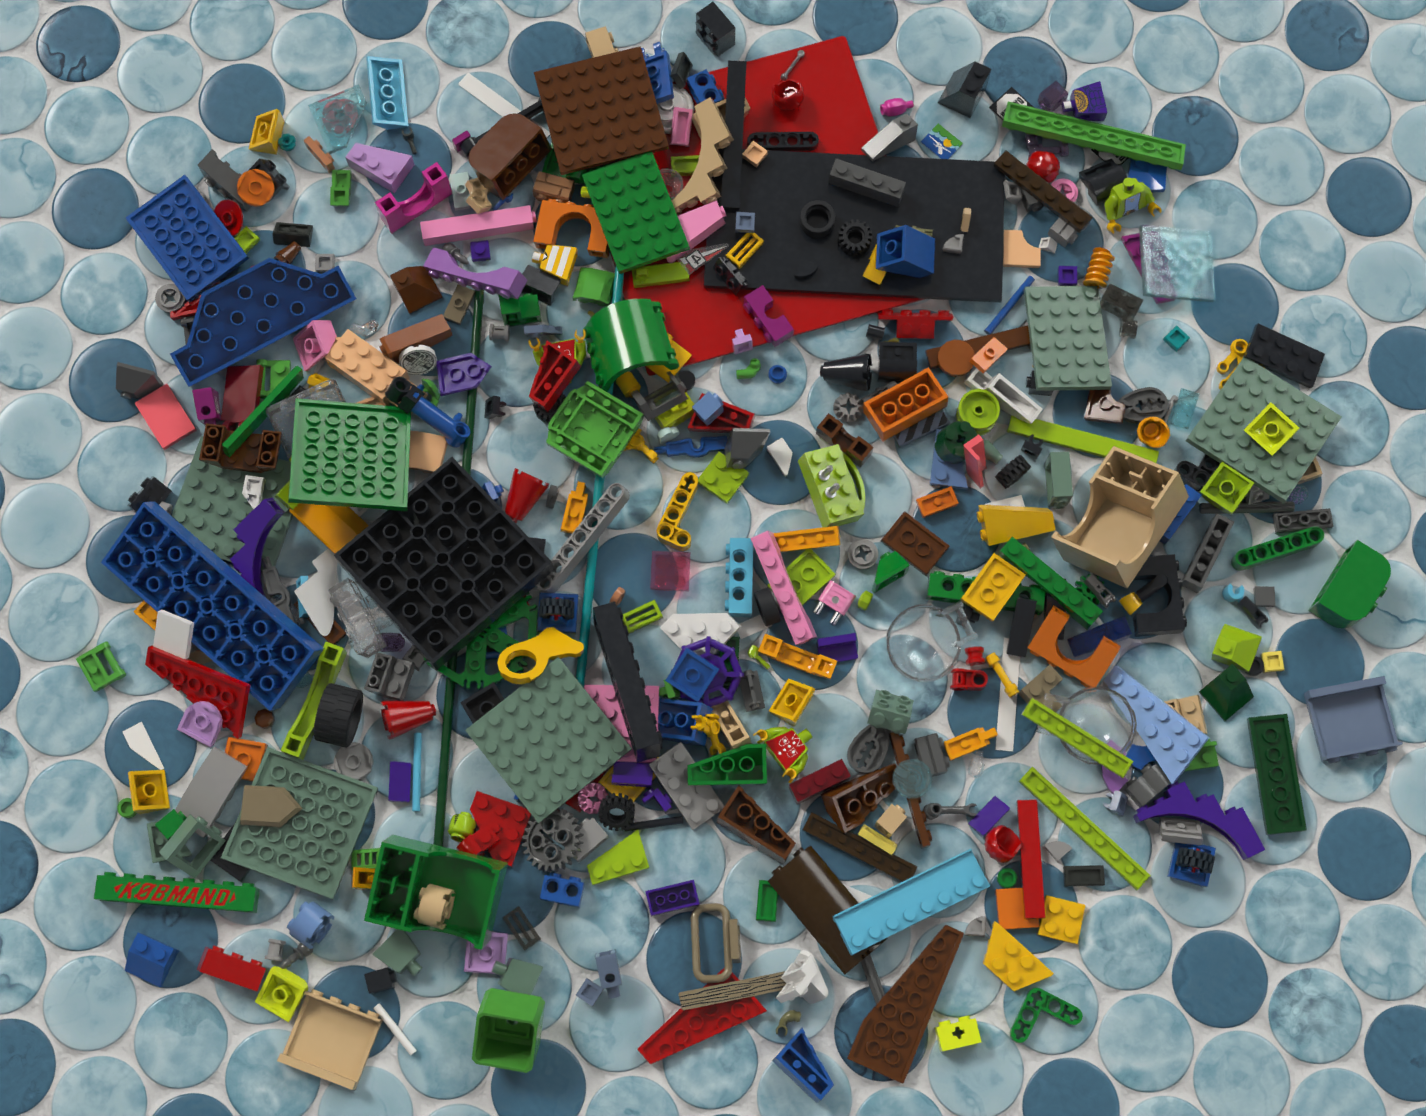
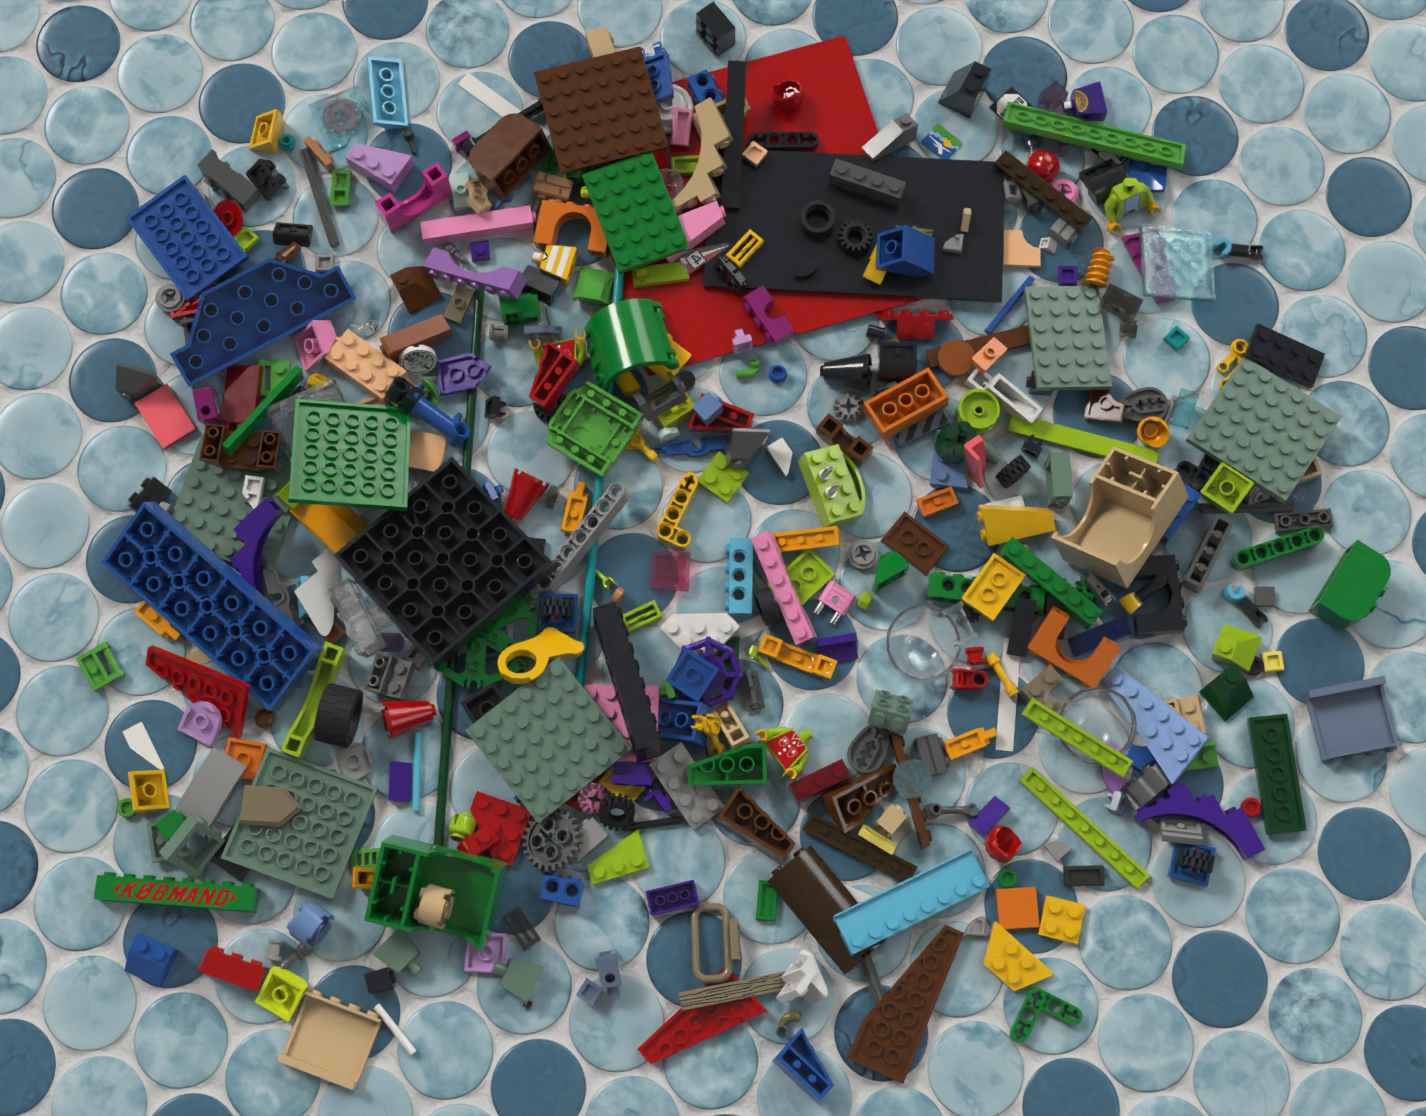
(173, 634): white tile -> none
(255, 187): orange tile -> none
(319, 198): none -> dark grey axle
(508, 1030): bright green plate -> none
(607, 581): none -> lime hand
(681, 70): pearl dark grey tile -> none
(745, 222): sand blue tile -> none
(792, 701): yellow slope -> none
(801, 54): flat silver hinge -> none
(895, 107): dark pink plant -> none
(946, 1039): neon yellow brick -> none
(1030, 859): red tile -> none
(1237, 250): none -> black piece
(1251, 807): none -> red tile
(1271, 429): neon yellow slope -> none

